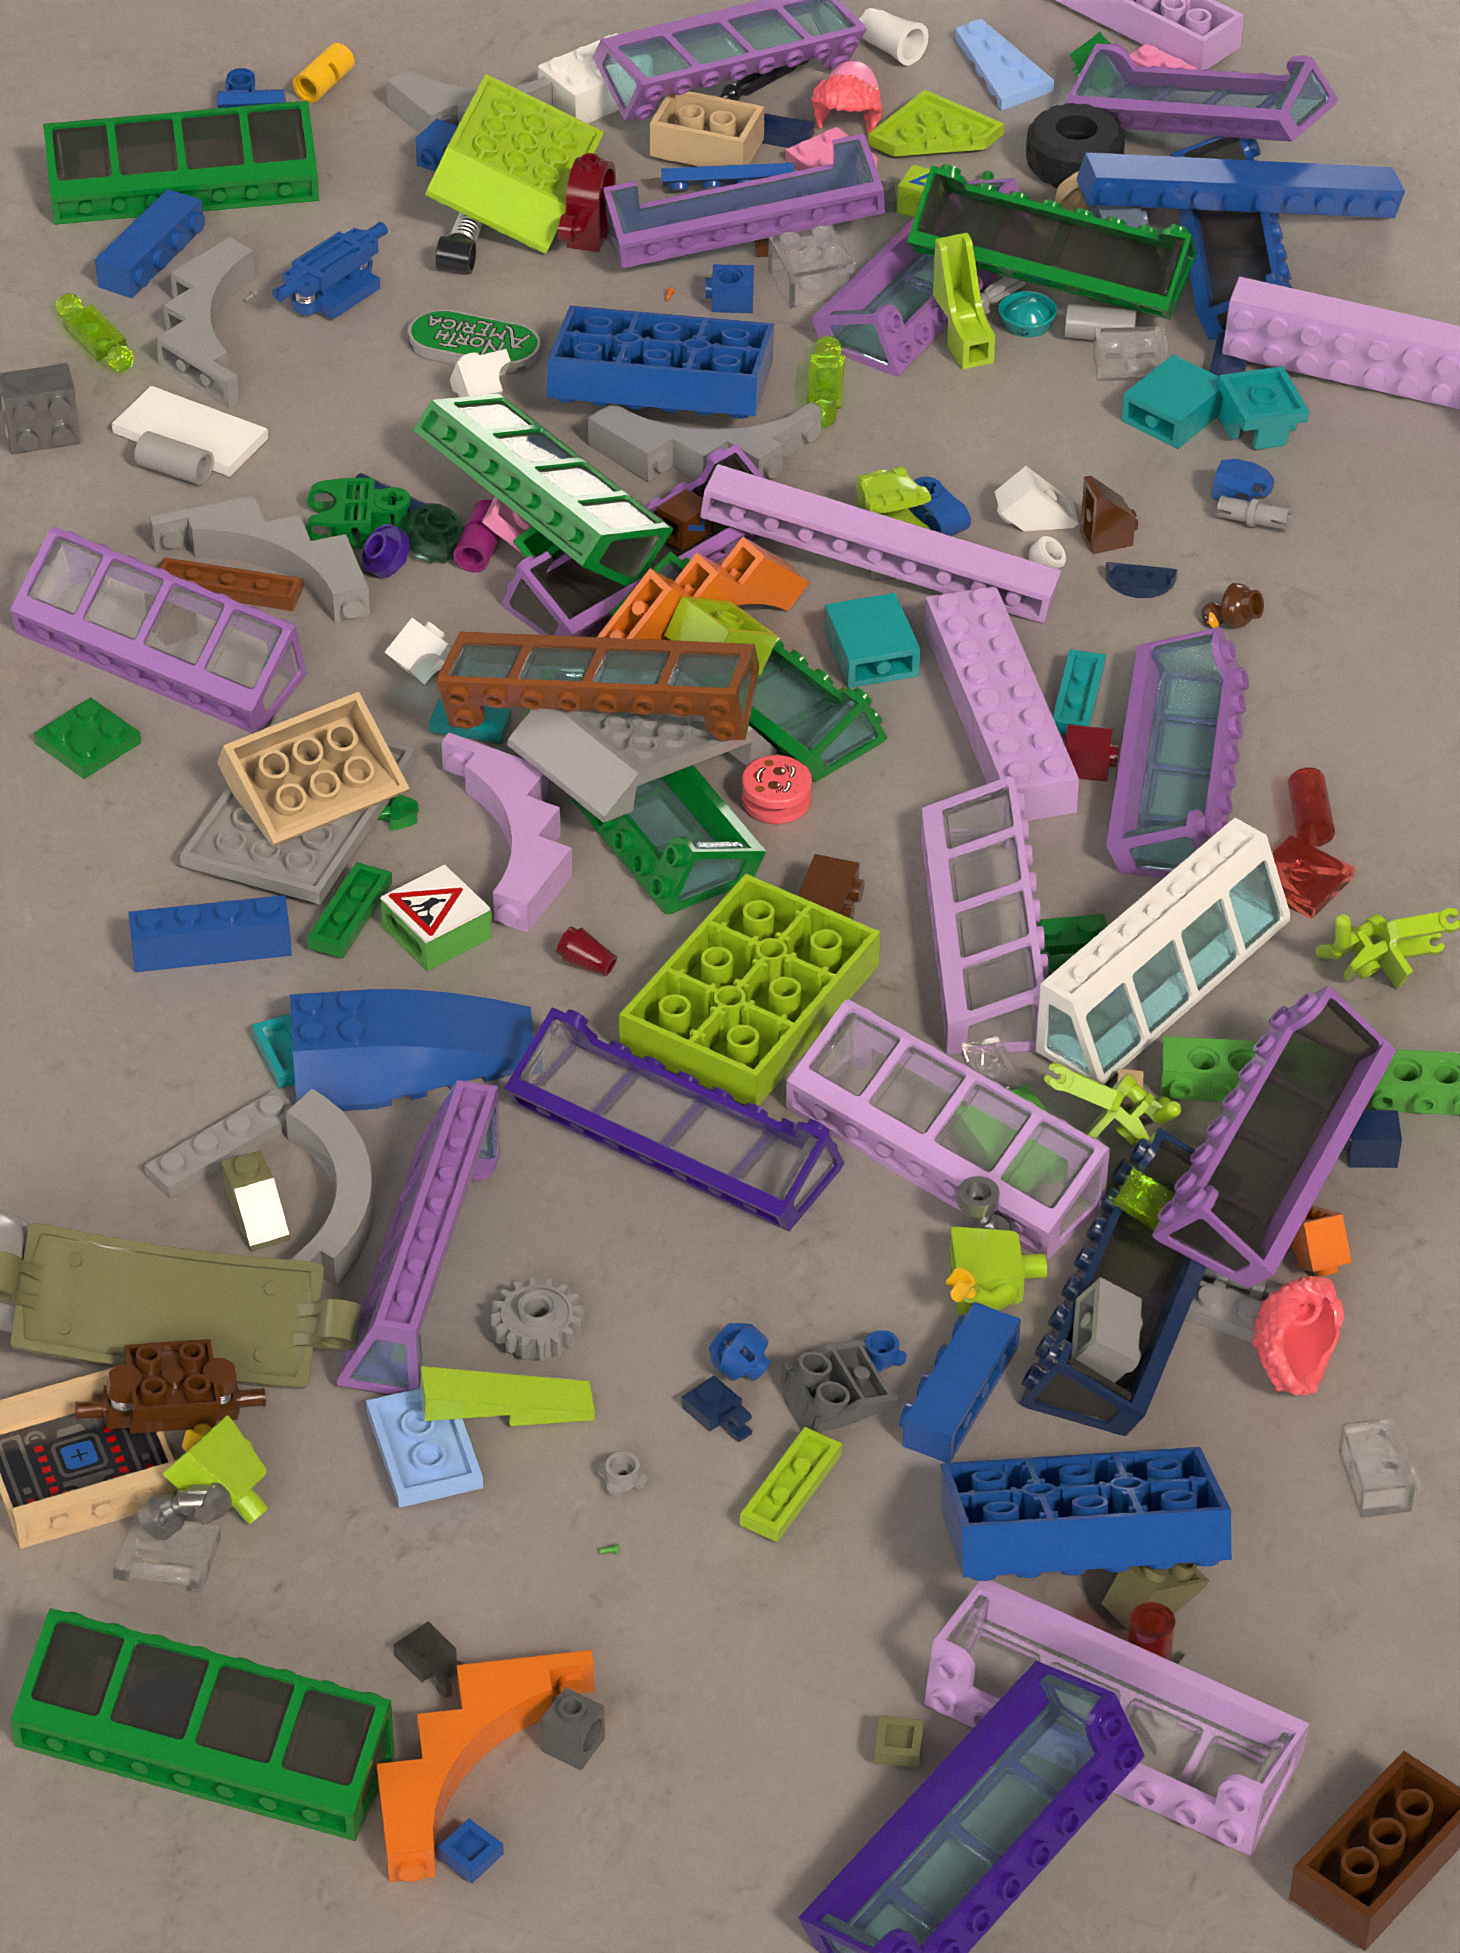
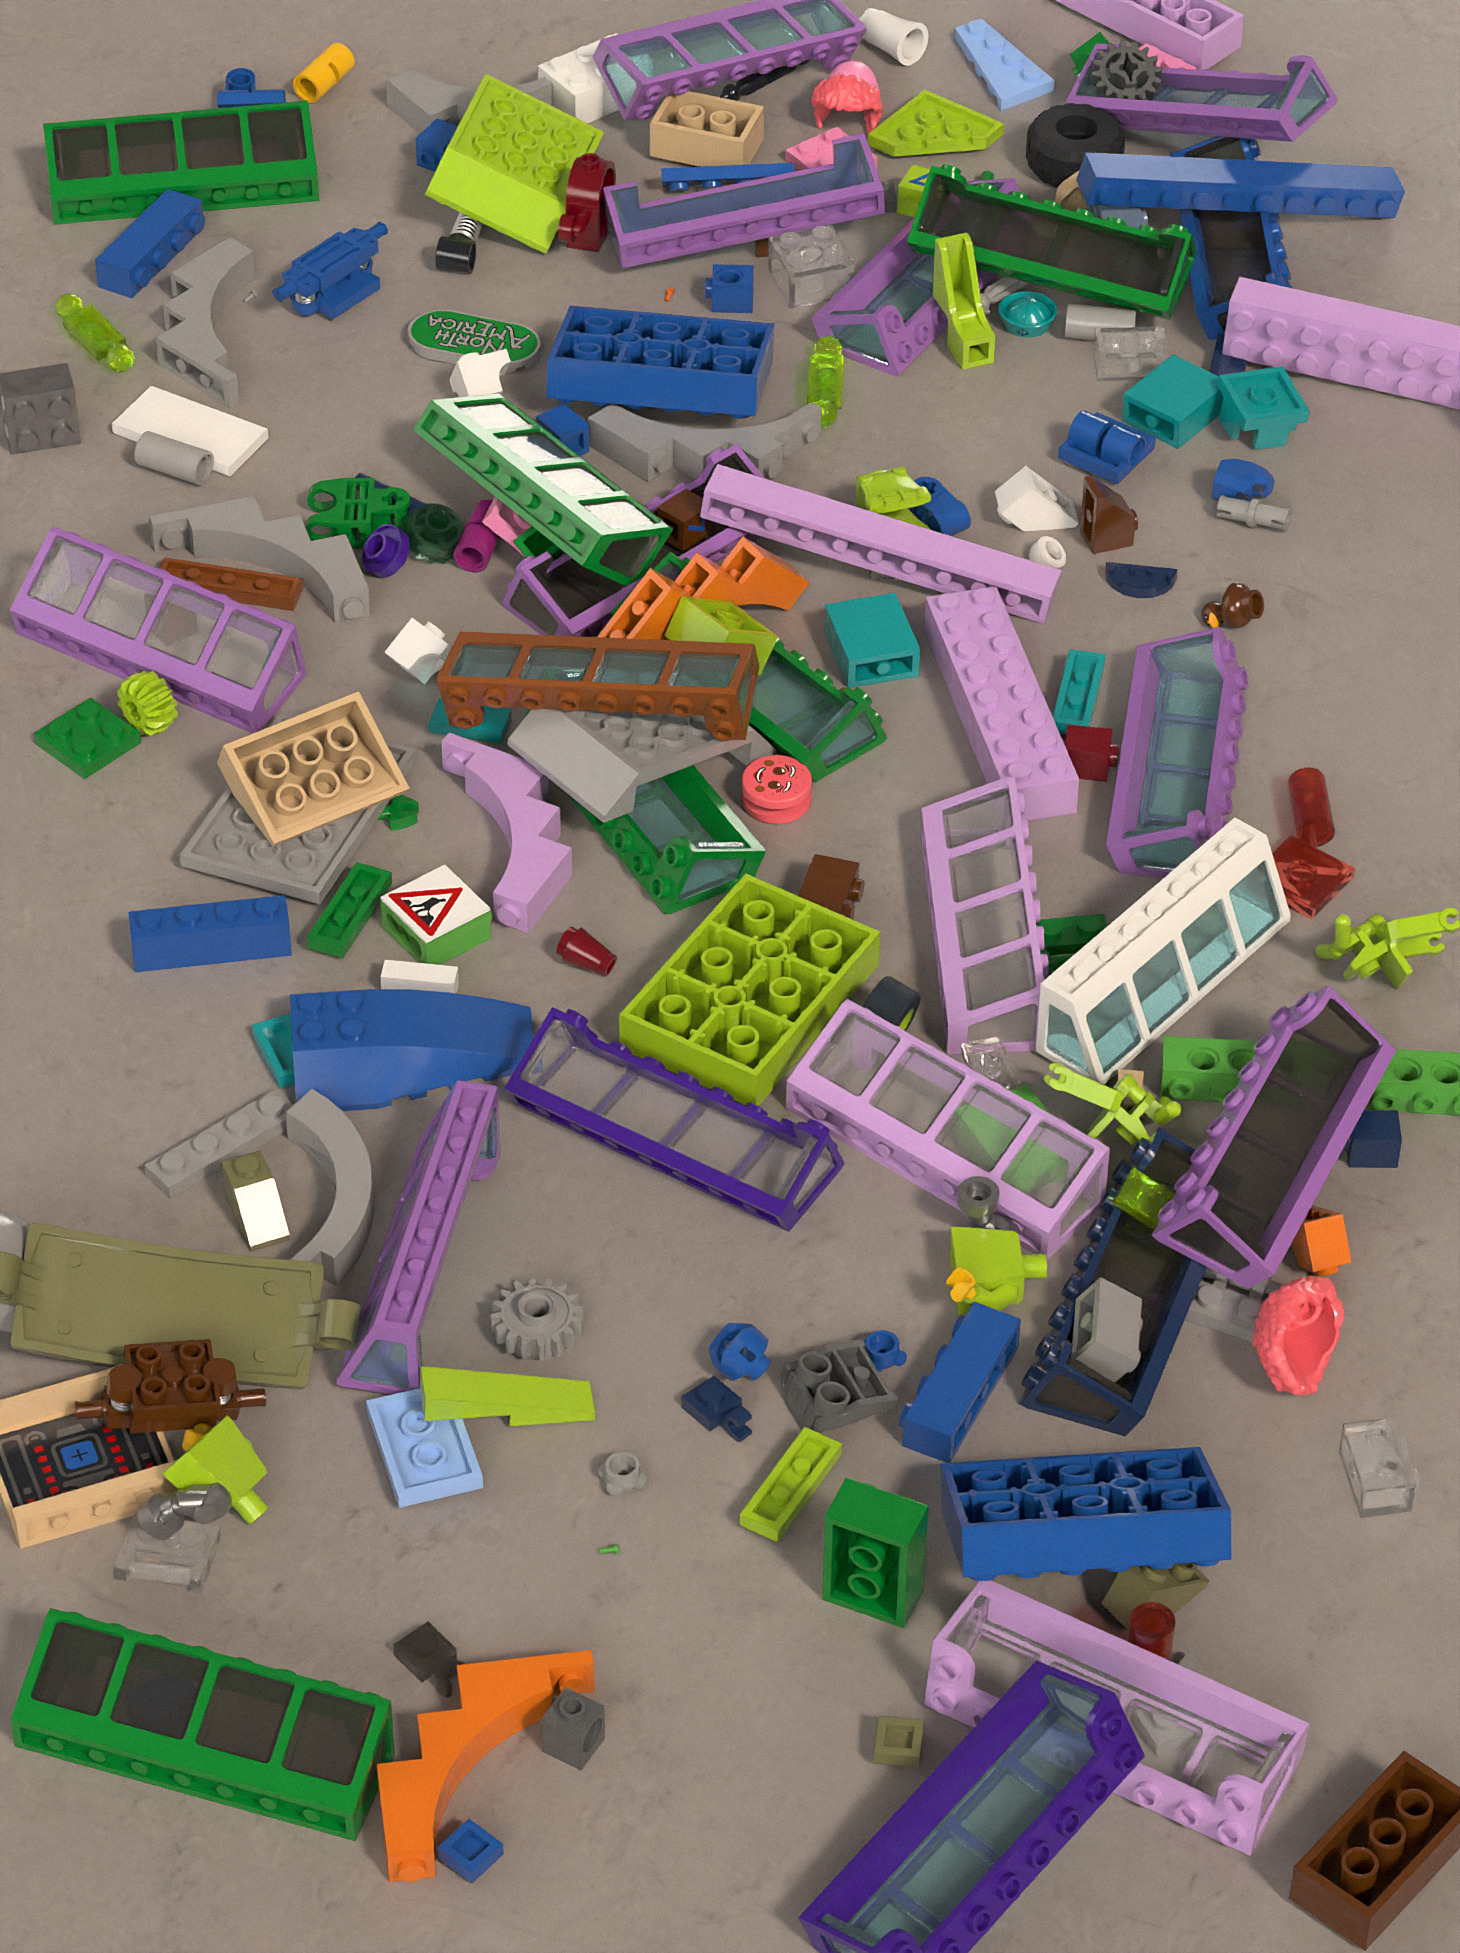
(147, 703): none -> lime gear
(419, 976): none -> white piece
(567, 427): none -> blue brick
(786, 131): dark blue tile -> none
(874, 1552): none -> green brick
(893, 1002): none -> black wheel
(1105, 446): none -> blue plate
(1136, 68): none -> dark grey gear

